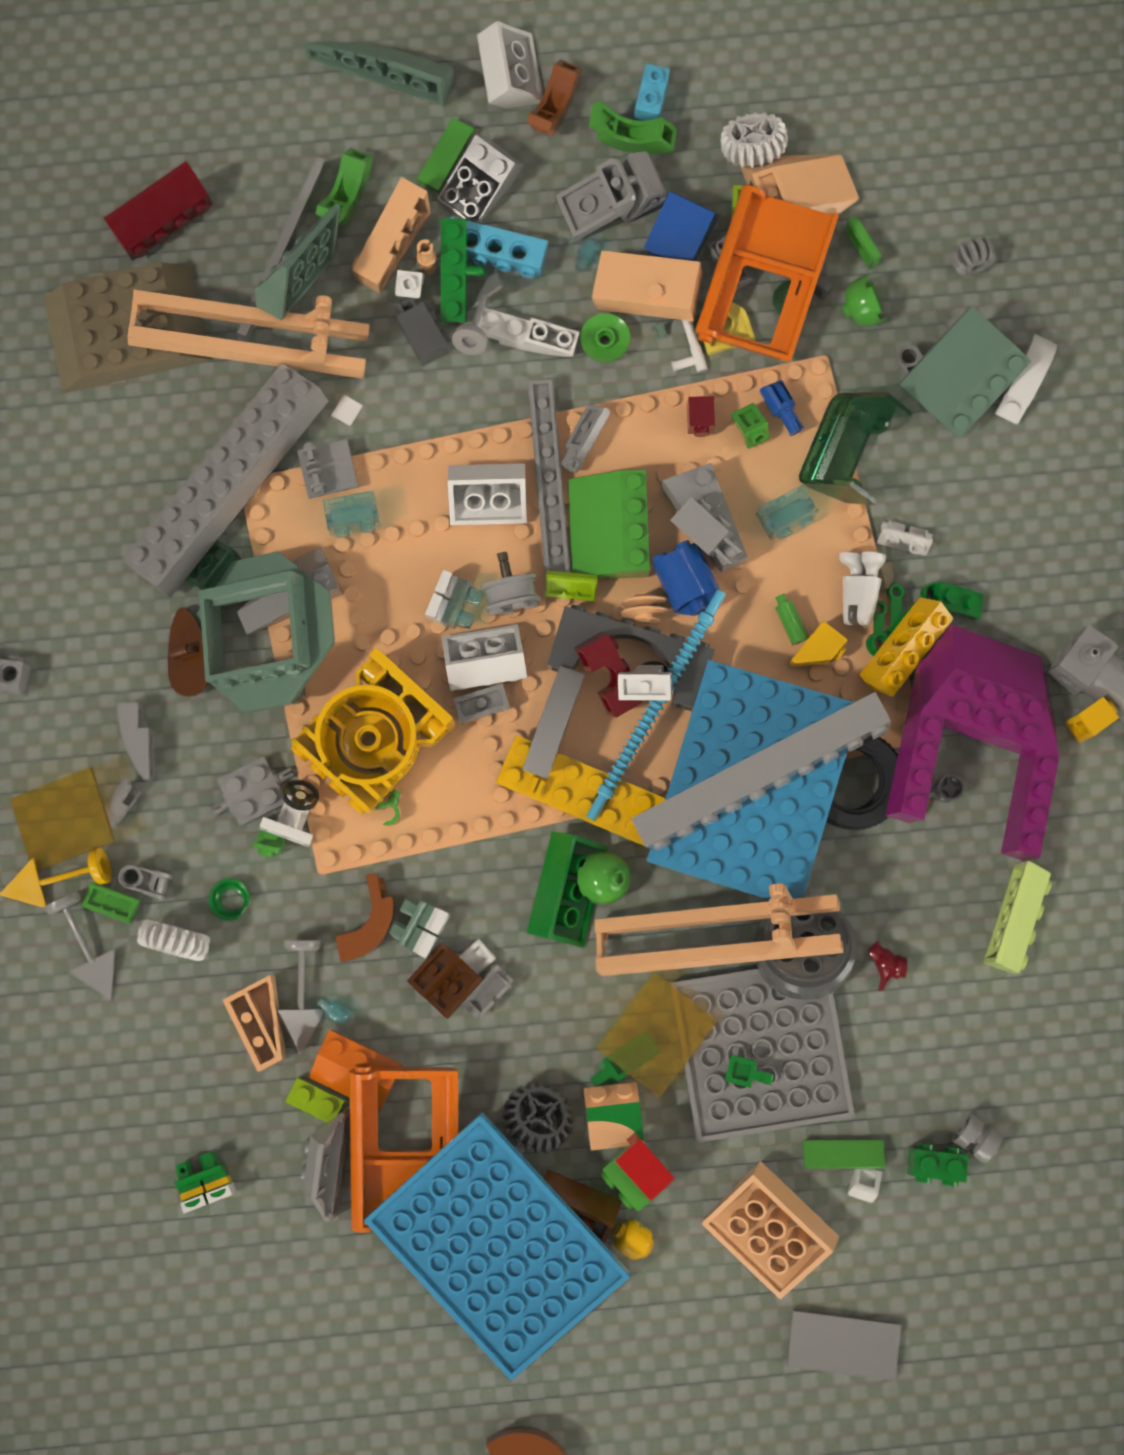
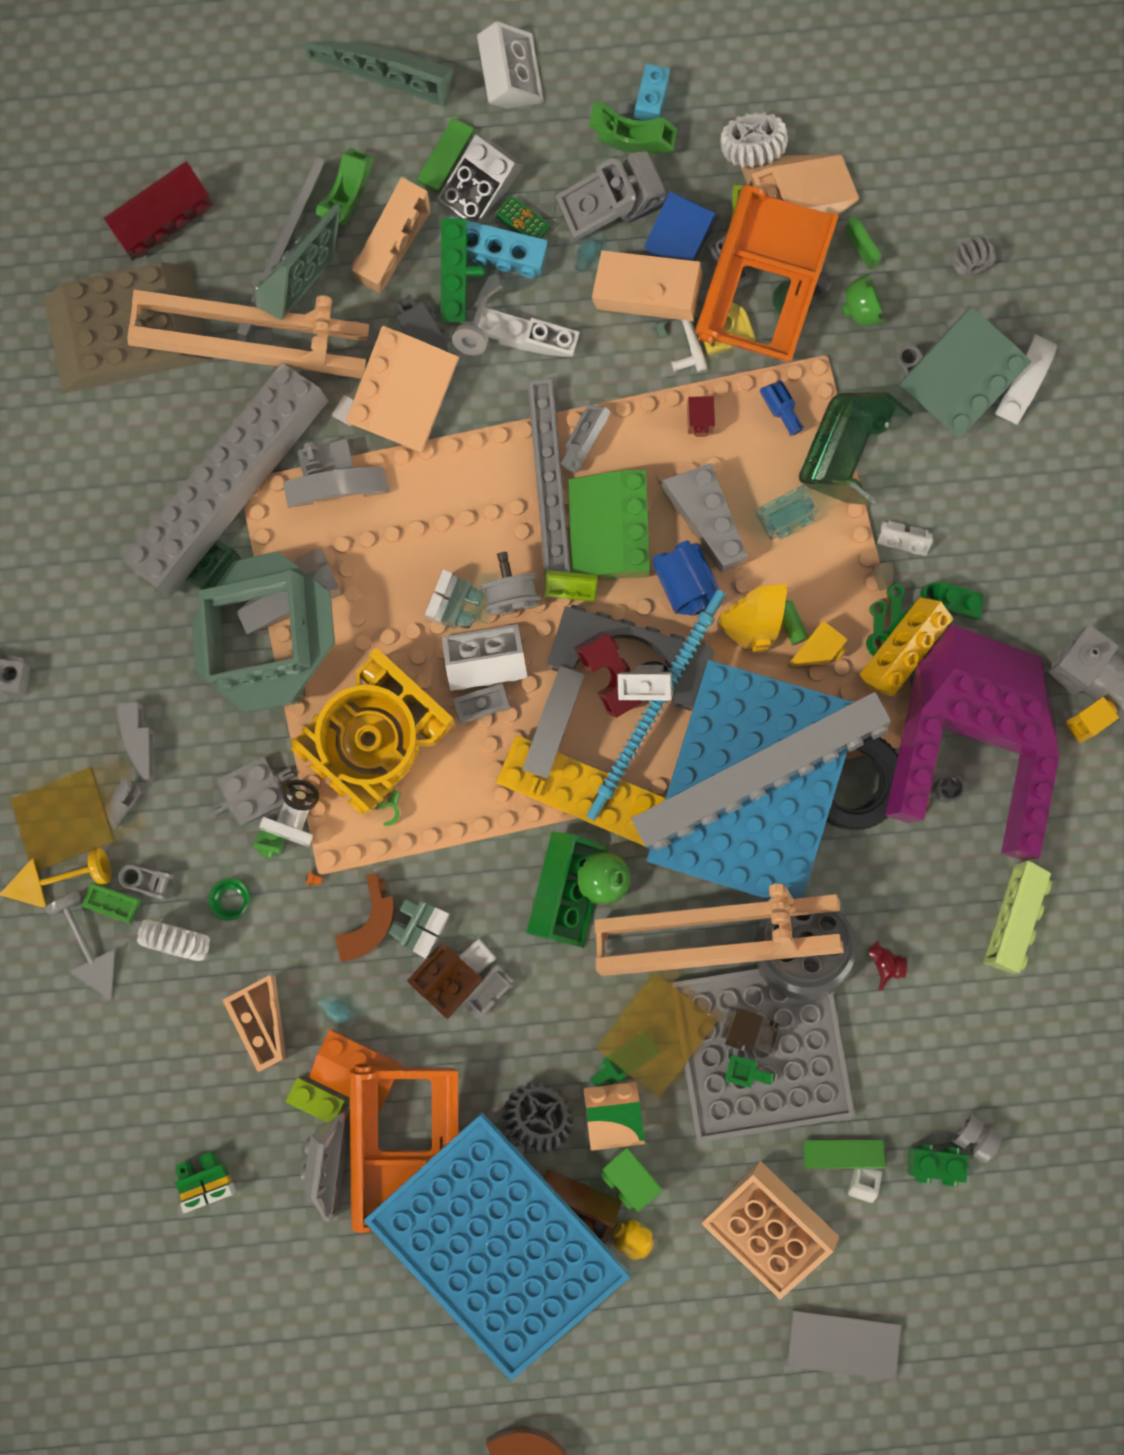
(186, 655): reddish brown shield -> none
(301, 1022): light grey piece -> none
(313, 879): none -> orange piece
(335, 484): none -> light grey slope
(351, 514): clear light blue hinge -> none
(402, 389): none -> light nougat slope
(409, 284): white bracket -> none
(426, 257): light nougat pin -> none
(487, 494): white slope -> none
(522, 219): none -> green tile
(557, 98): dark orange arch -> none
(609, 327): bright green dish -> none
(641, 608): light nougat piece -> none
(644, 1168): red panel -> none
(706, 529): light grey brick -> none
(749, 1030): none -> dark brown wedge
(751, 425): bright green bracket -> none
(756, 617): none -> yellow wedge
(861, 591): white piece -> none

